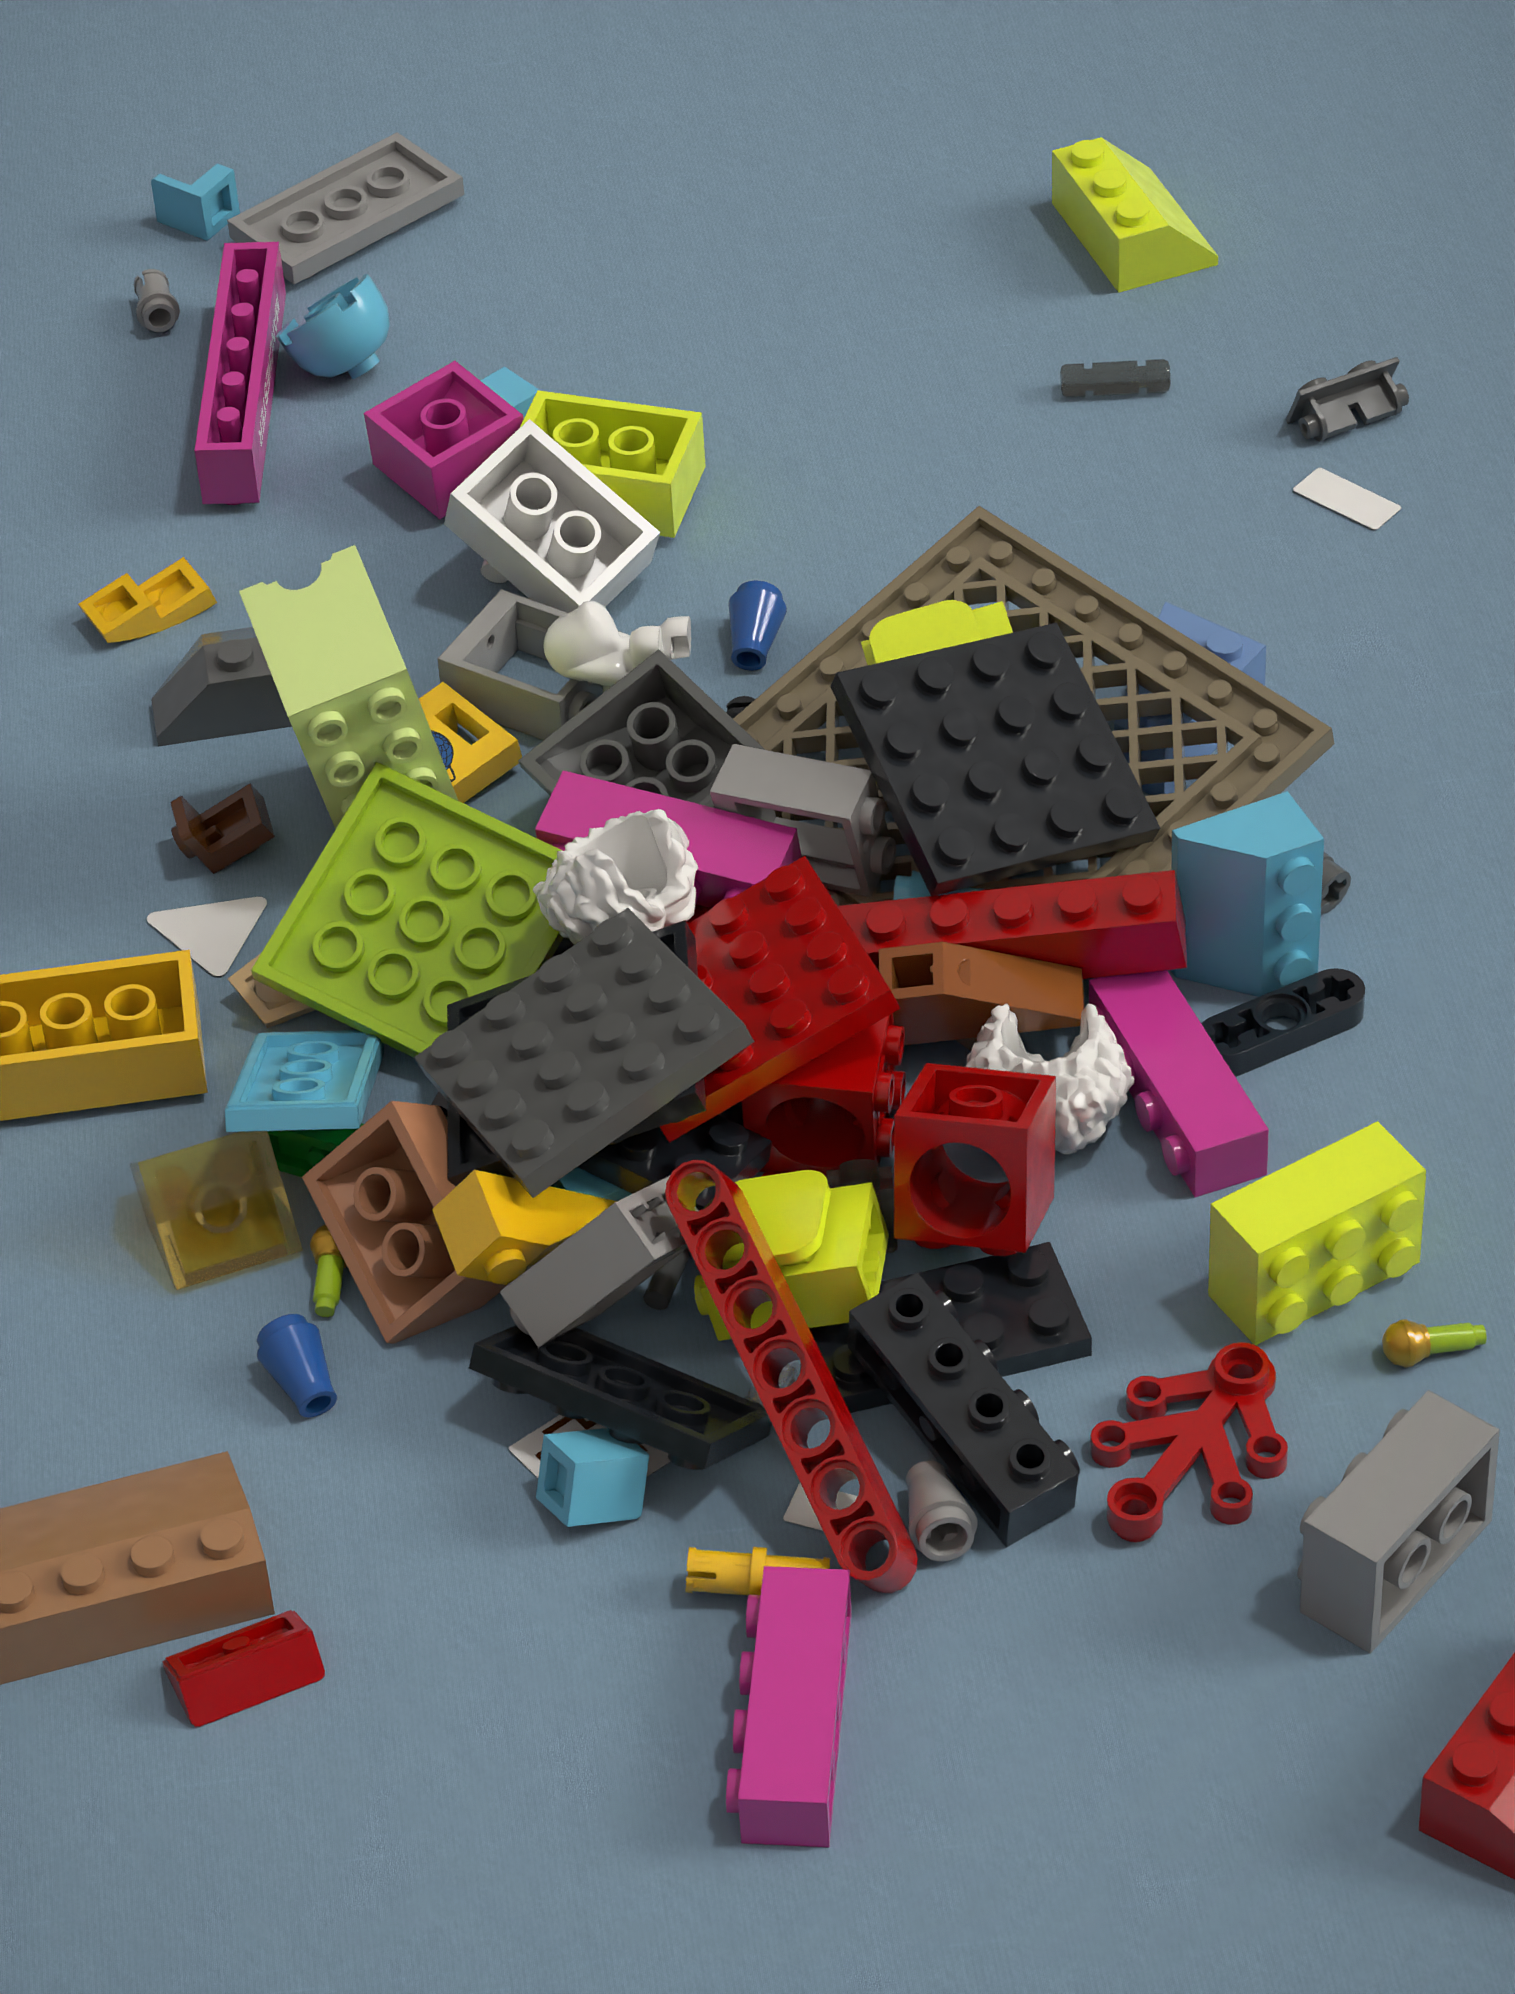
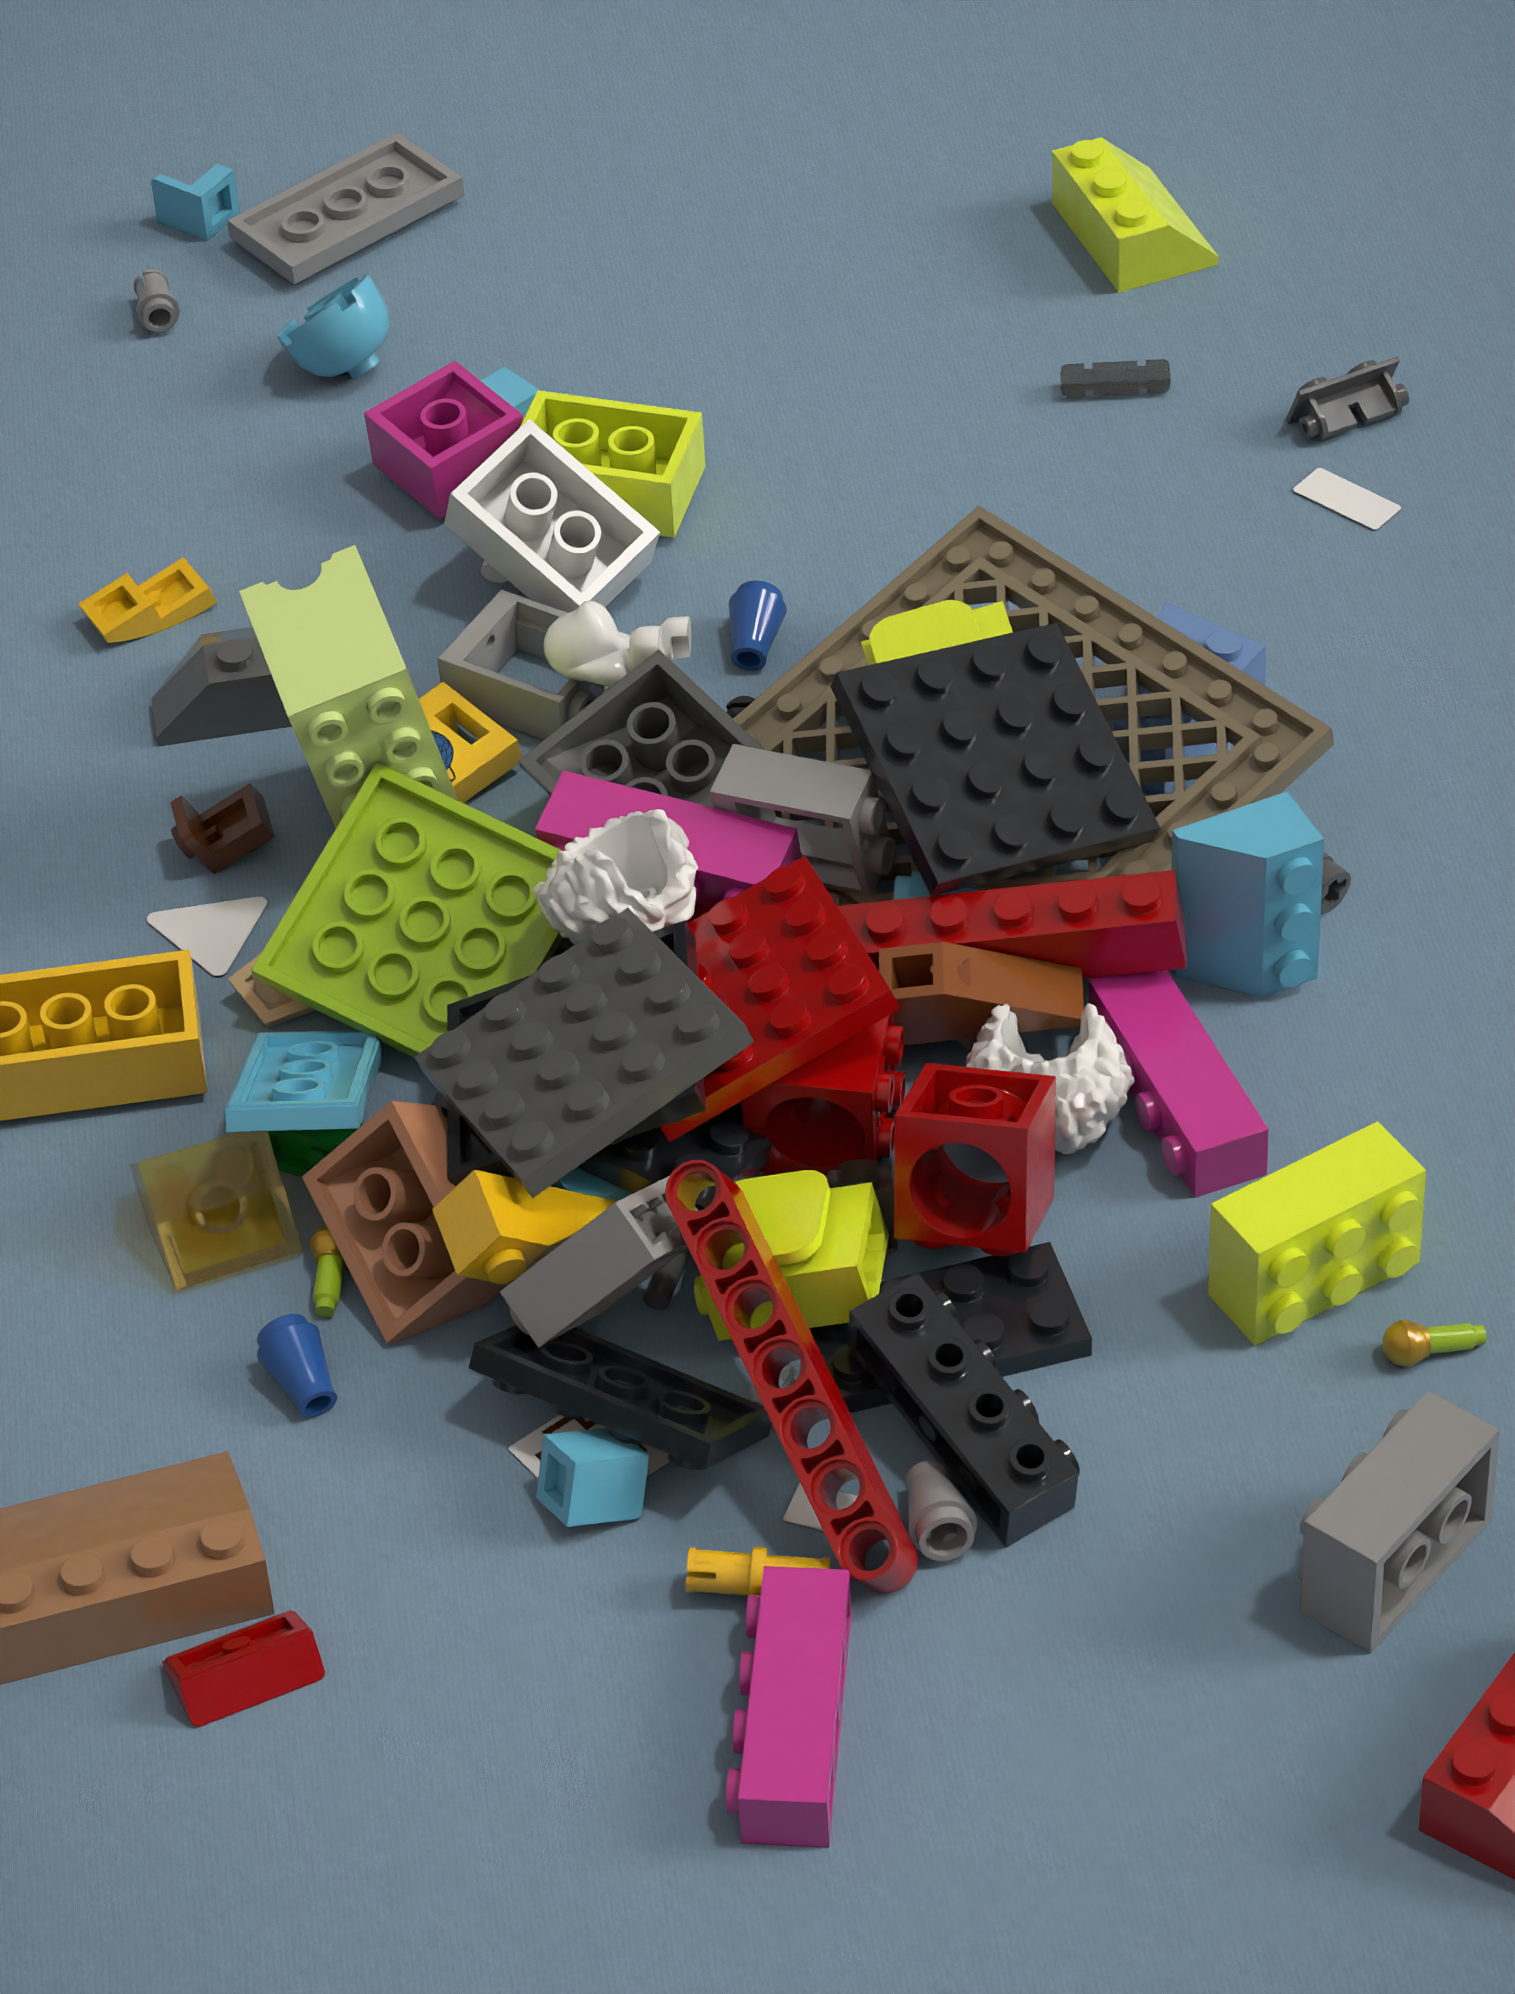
(240, 374): dark pink brick -> none
(1236, 1378): red plant -> none
(1319, 1004): black beam -> none

